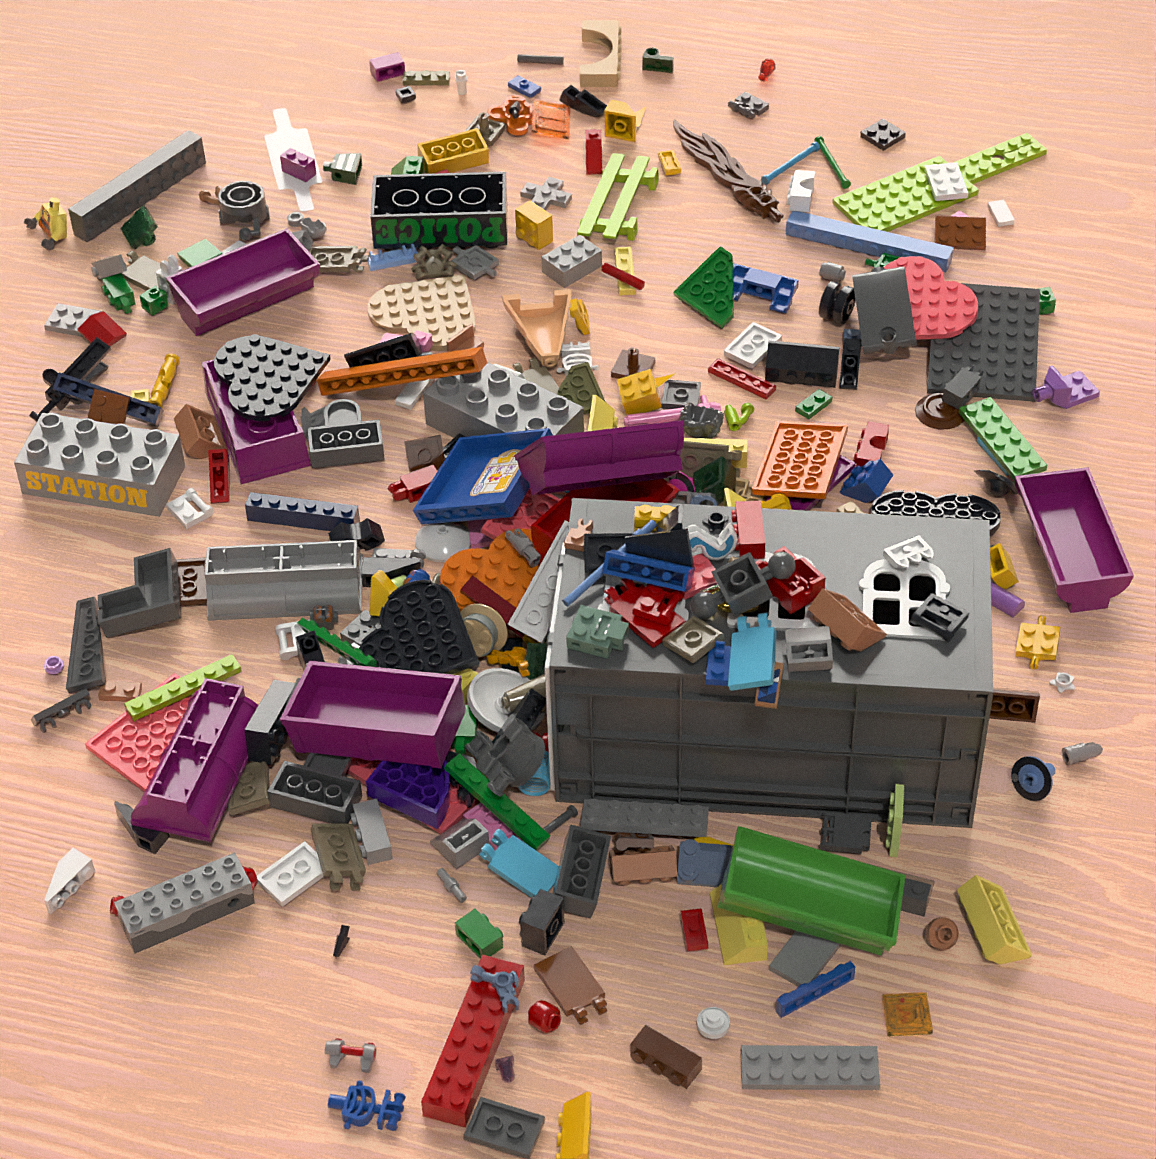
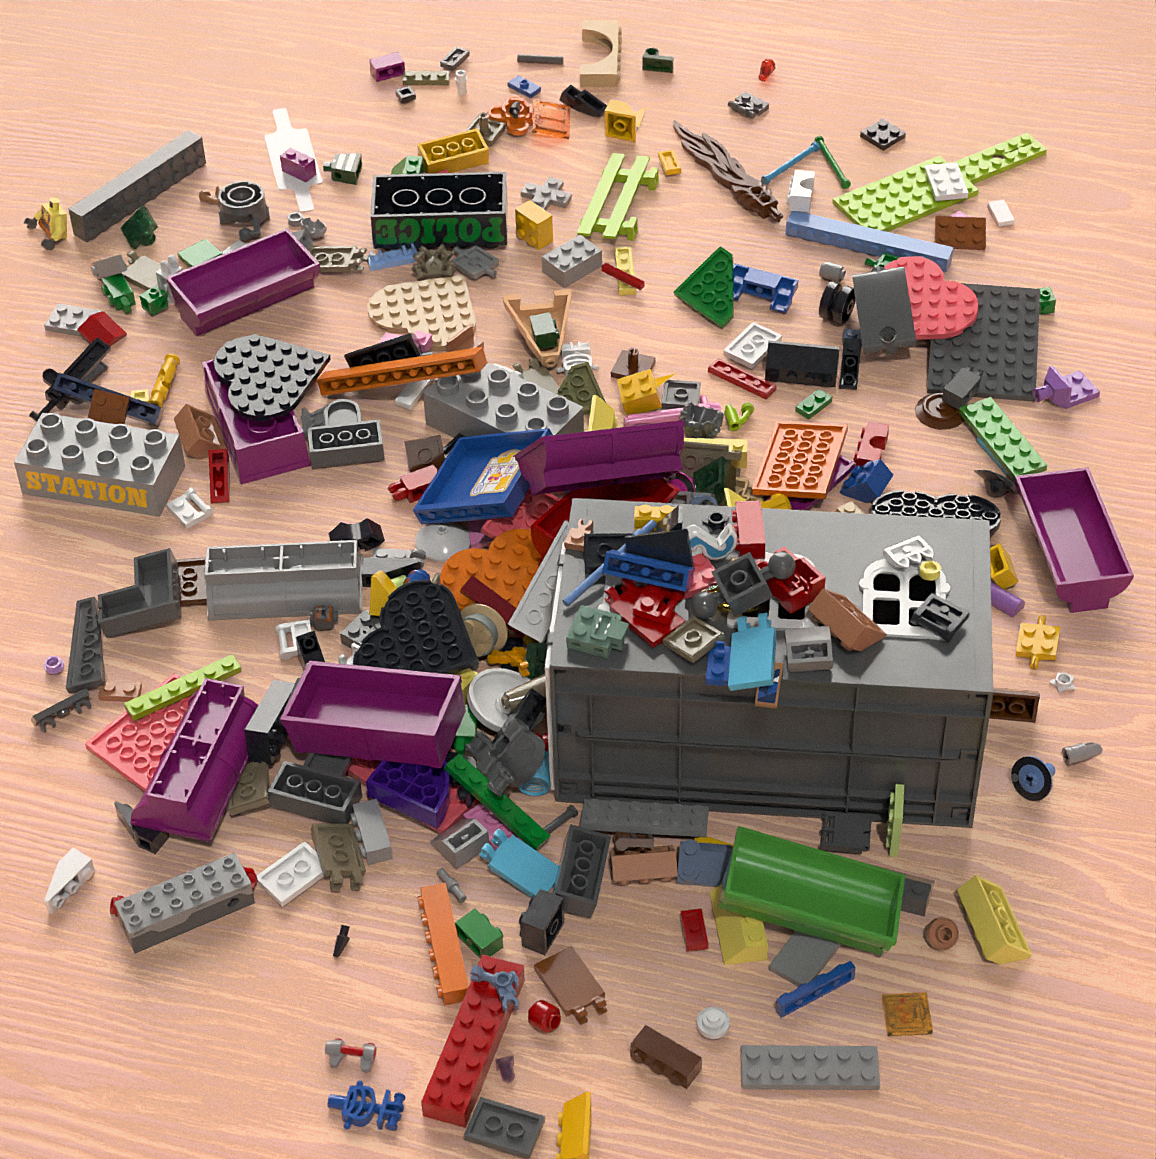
(299, 512): dark blue brick -> none
(335, 644): green plate -> none
(444, 943): none -> orange brick
(454, 58): none -> dark grey plate
(524, 546): light grey piece -> none
(544, 330): none -> brick
(580, 313): yellow plate -> none
(593, 151): red slope -> none
(929, 570): none -> light yellow tile

